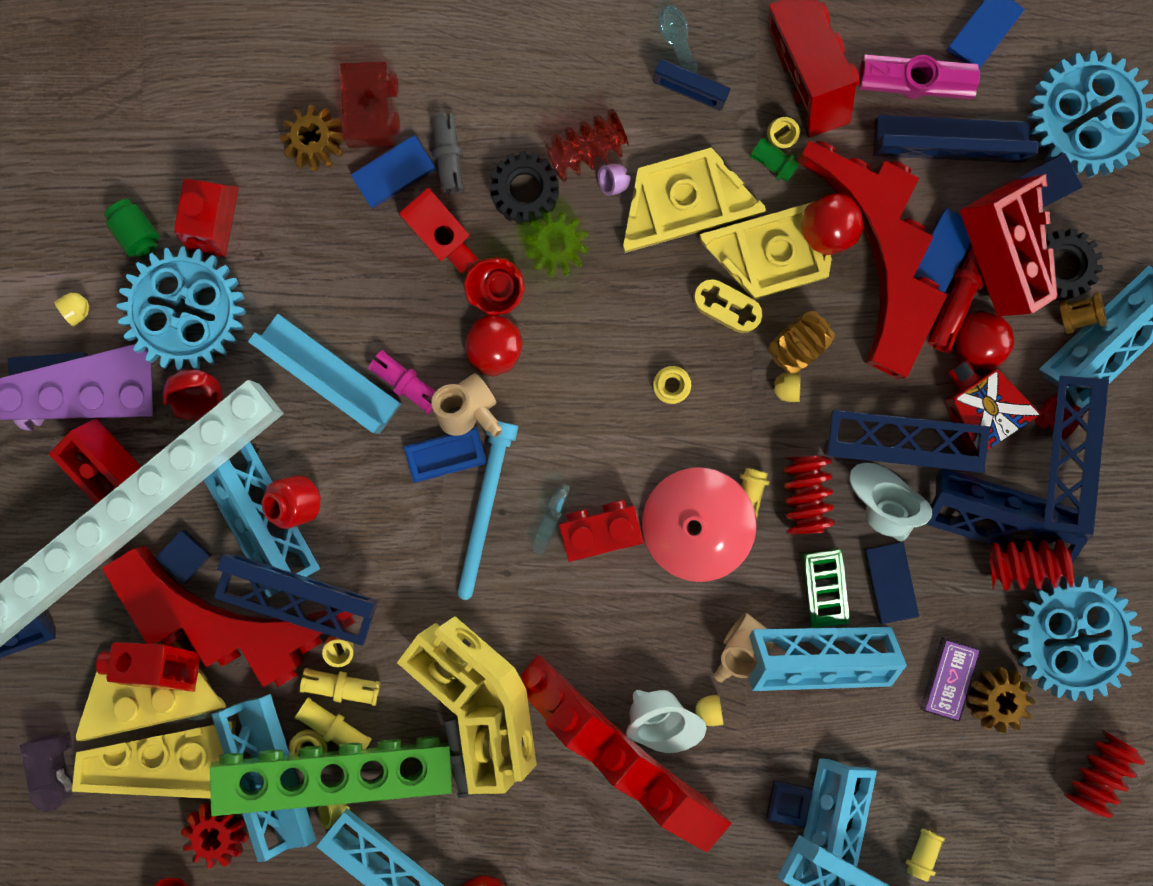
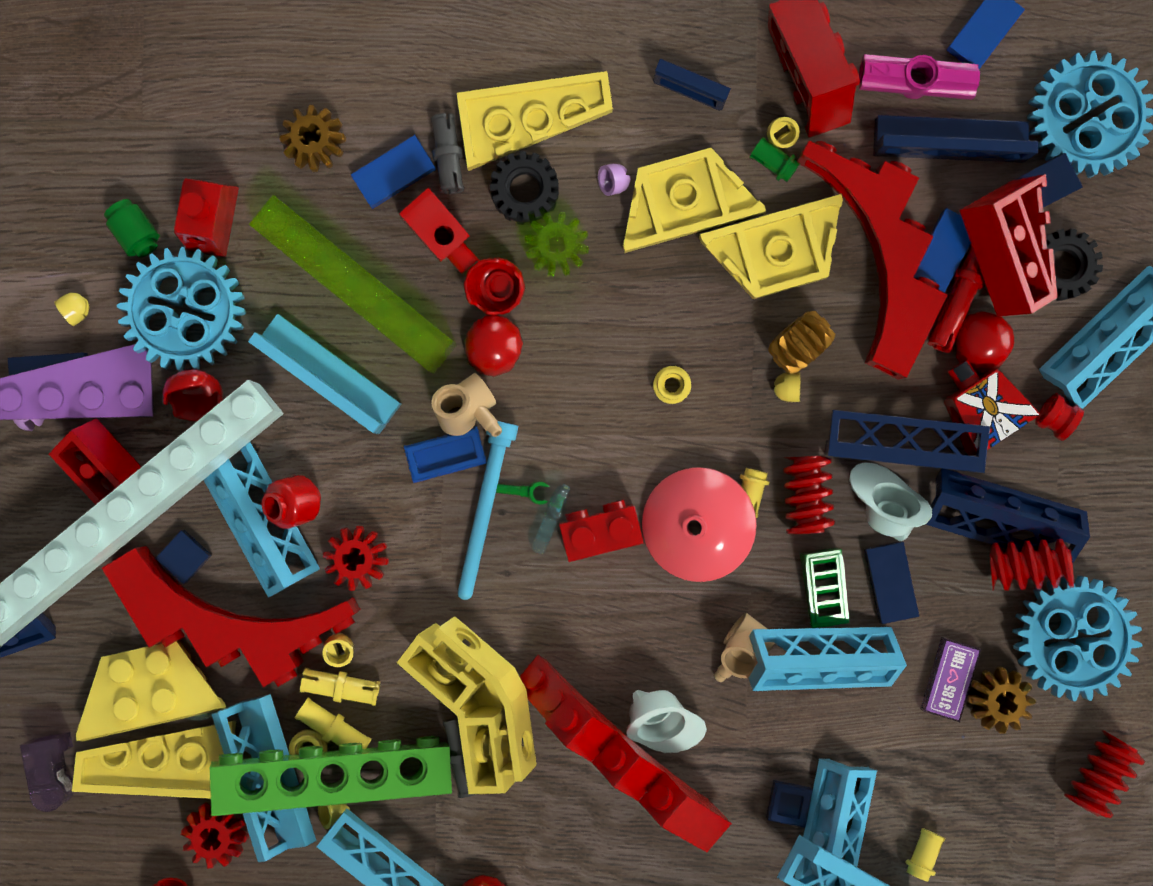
(150, 666): red torso -> none
(293, 585): dark blue fence -> none
(353, 284): none -> clear neon green brick
(359, 85): clear red brick -> none
(364, 569): none -> red gear
(403, 381): dark pink pin -> none
(522, 491): none -> green hand
(523, 114): none -> light yellow wing
(587, 145): clear red piece -> none
(675, 31): clear light blue piece -> none
(709, 710): light yellow hinge -> none
(732, 298): light yellow beam -> none
(832, 224): red hair -> none
(1083, 313): pearl gold bush -> none
(1091, 460): dark blue fence -> none

